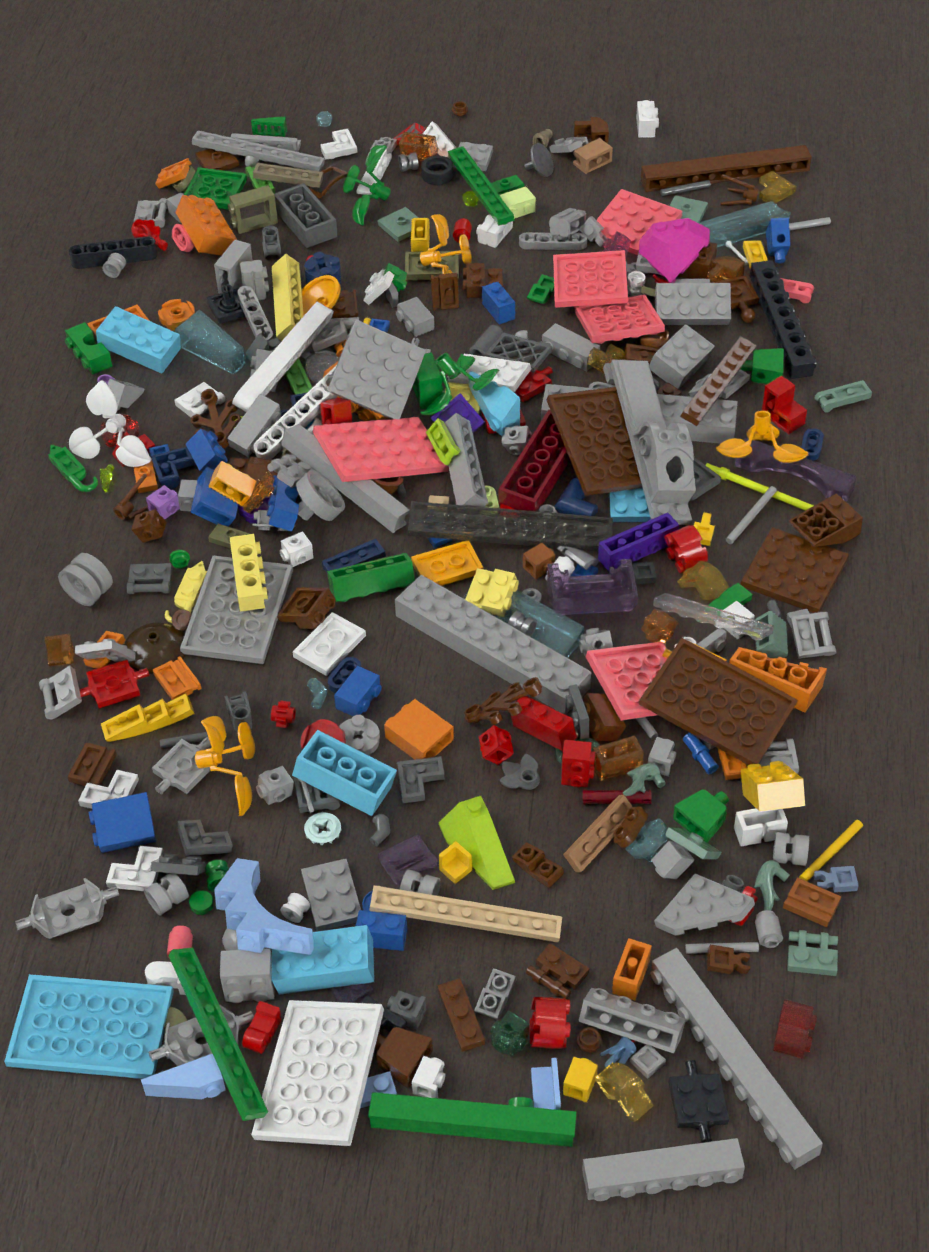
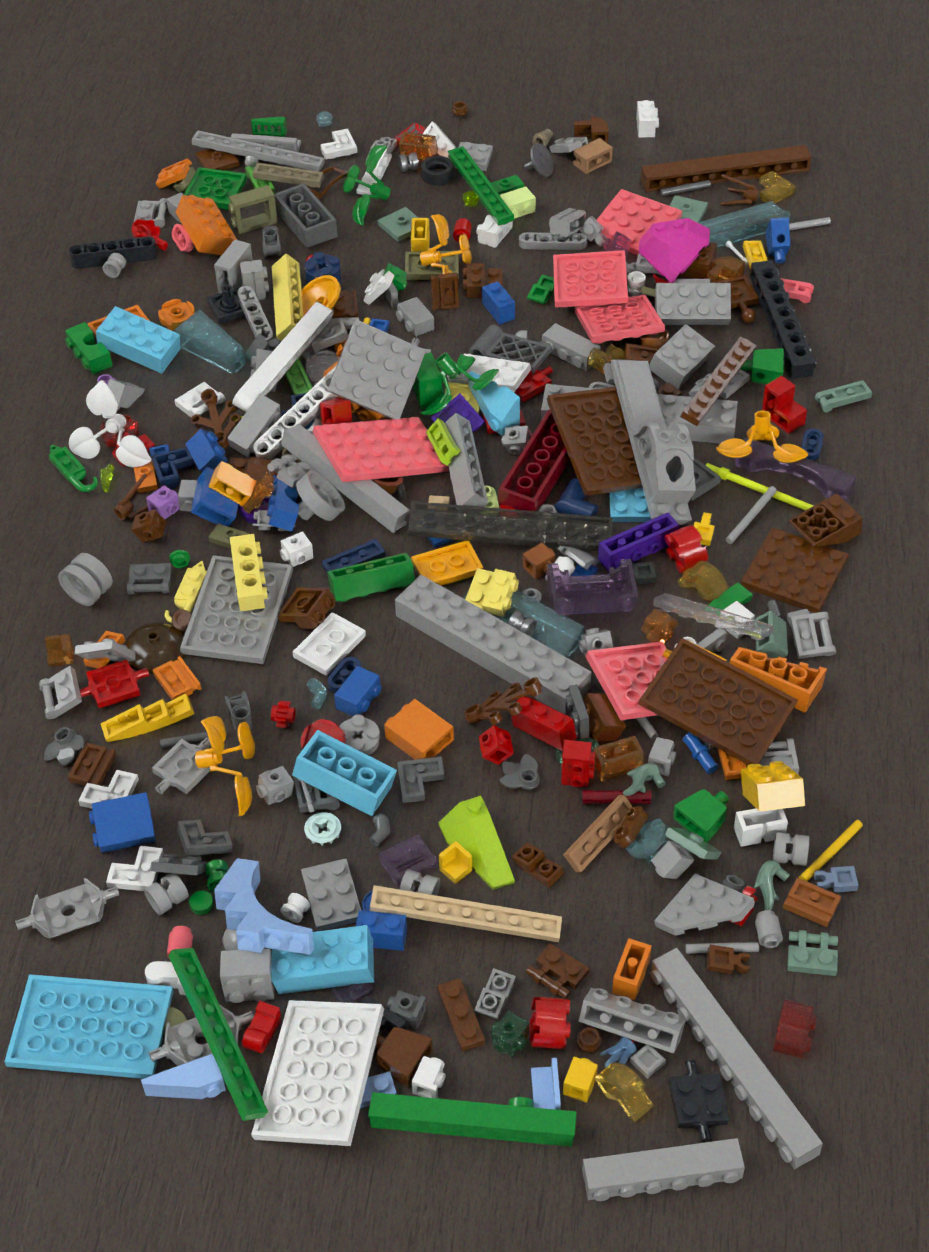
(64, 746): none -> dark grey plate

